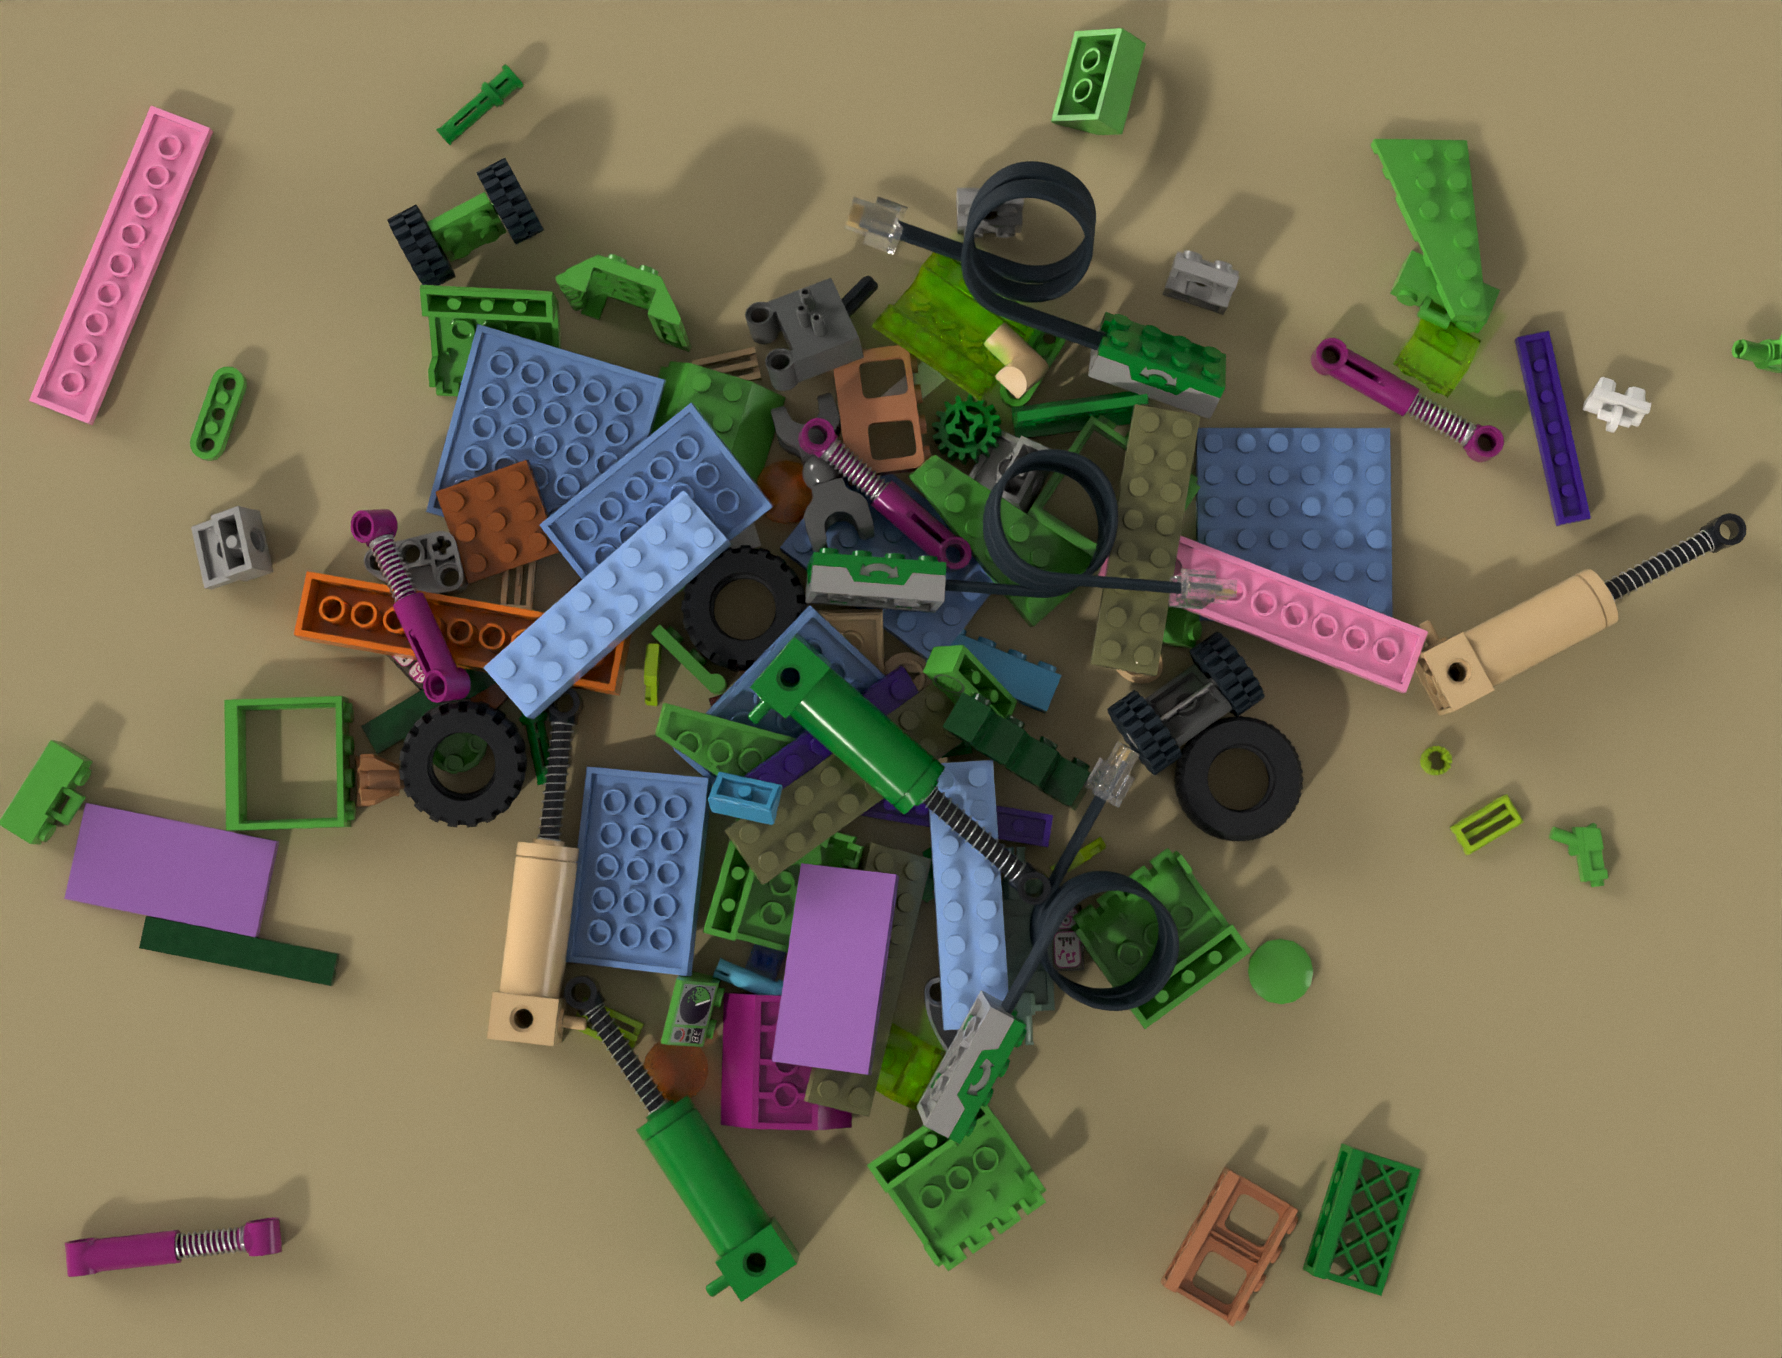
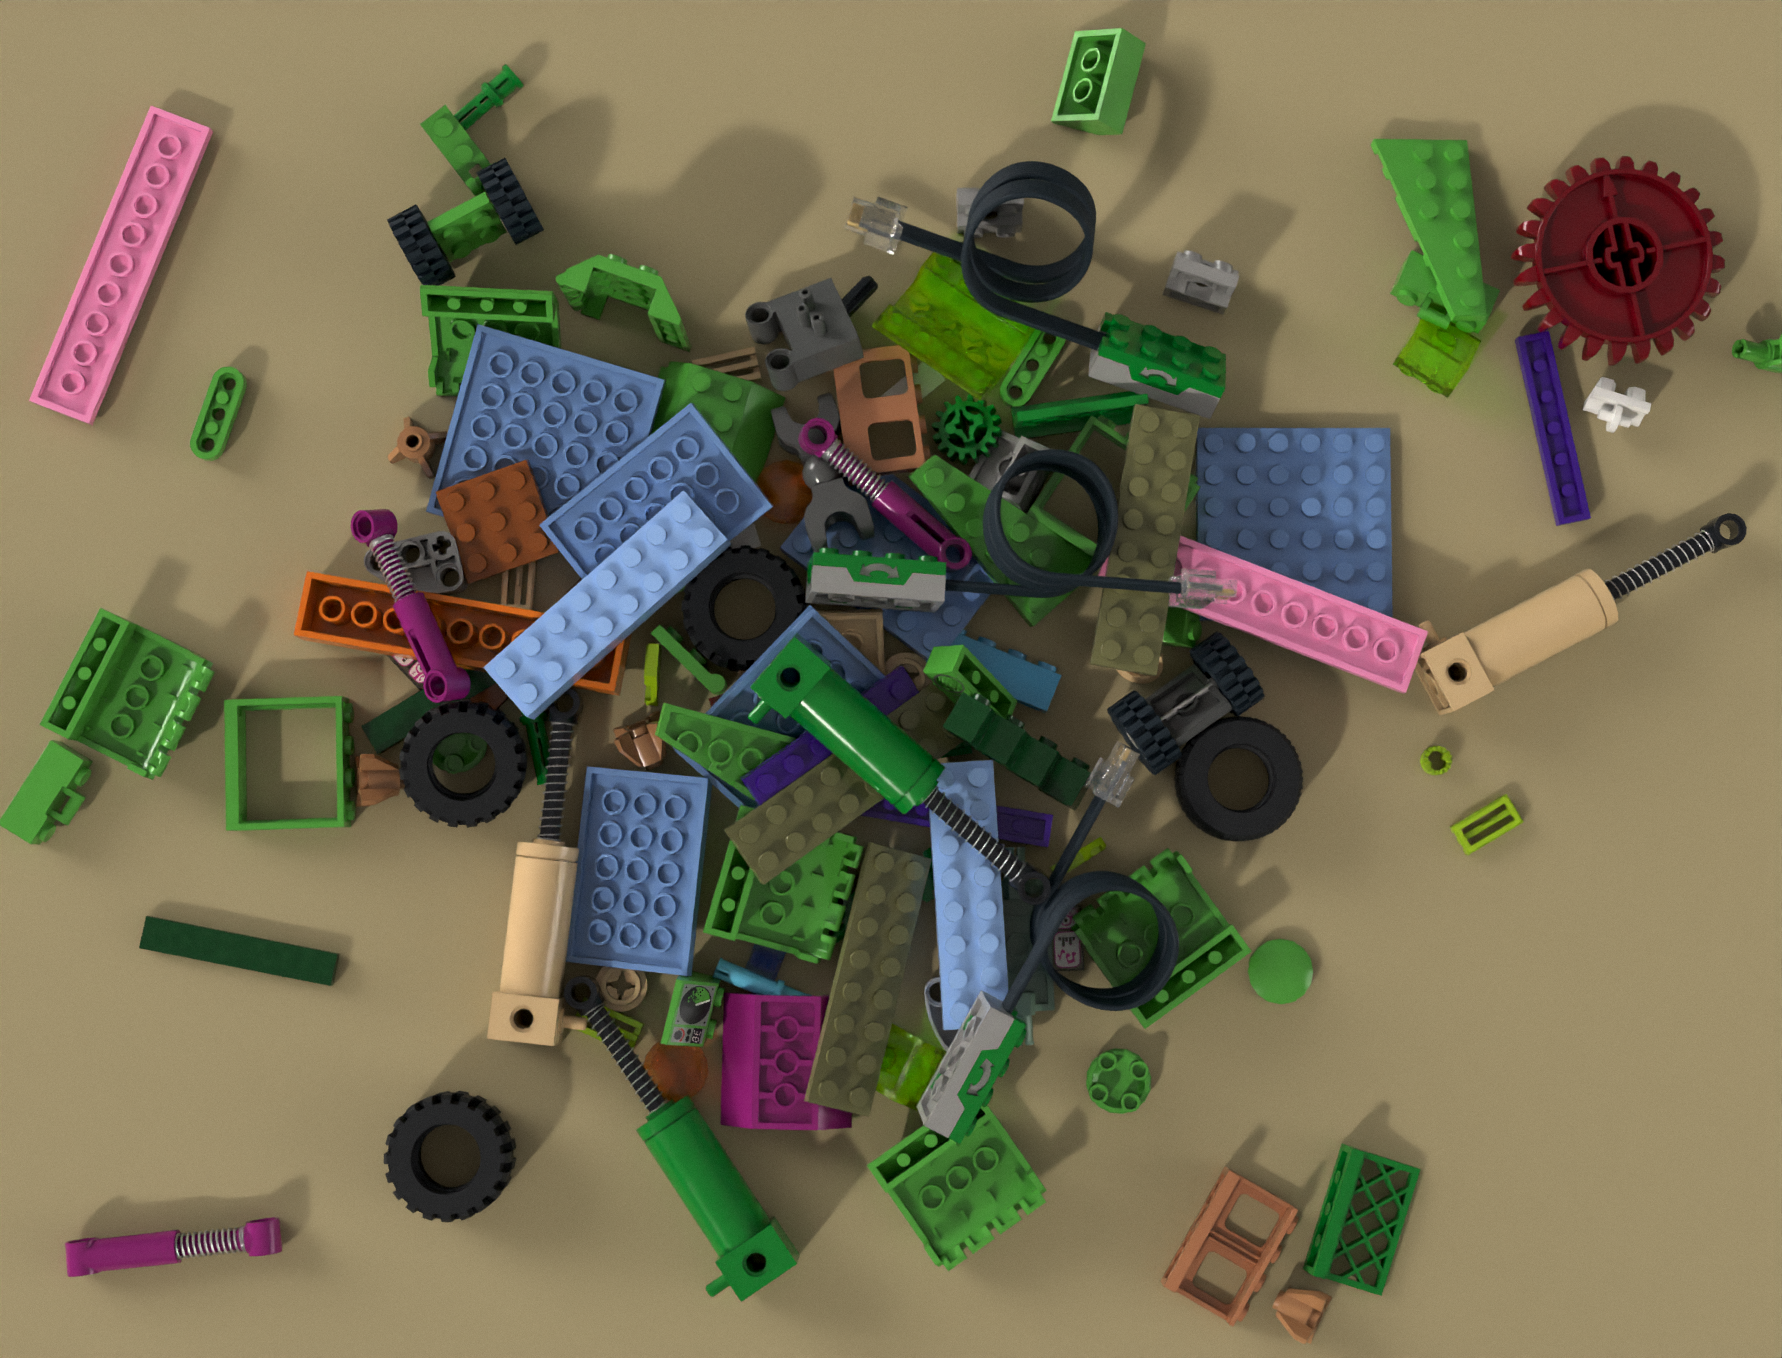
(128, 694): none -> bright green slope
(171, 870): medium lavender tile -> none
(232, 547): light grey brick -> none
(418, 1187): none -> black tyre
(420, 453): none -> medium nougat brick
(456, 146): none -> bright green plate
(631, 997): none -> tan gear
(640, 742): none -> medium nougat brick
(745, 798): dark azure slope -> none
(835, 968): medium lavender tile -> none
(1022, 363): tan brick -> none
(1118, 1081): none -> bright green dish
(1301, 1312): none -> medium nougat brick
(1403, 398): magenta piece -> none
(1587, 847): bright green piece -> none
(1646, 265): none -> dark red gear

